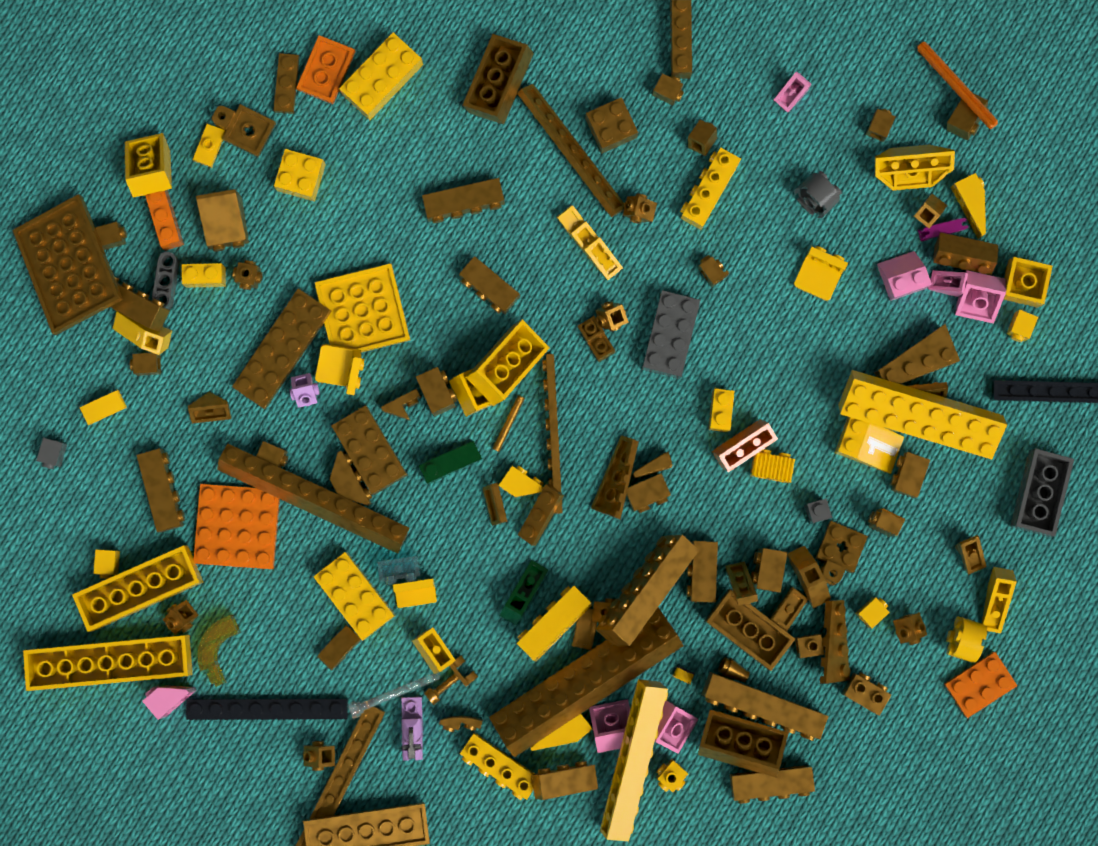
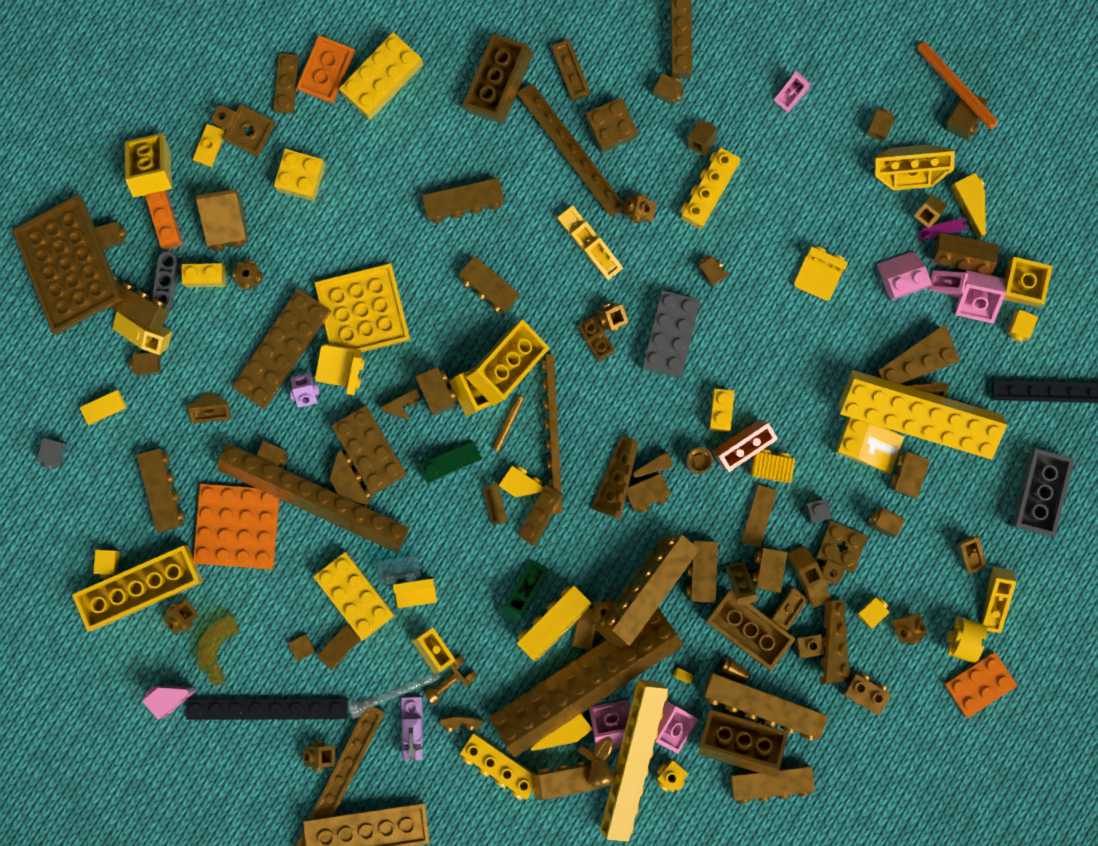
(107, 662): yellow brick -> none
(301, 647): none -> pearl gold tile
(570, 70): none -> pearl gold plate
(600, 773): none -> pearl gold piece
(699, 460): none -> pearl gold wheel
(759, 516): none -> pearl gold tile
(818, 194): dark grey brick -> none

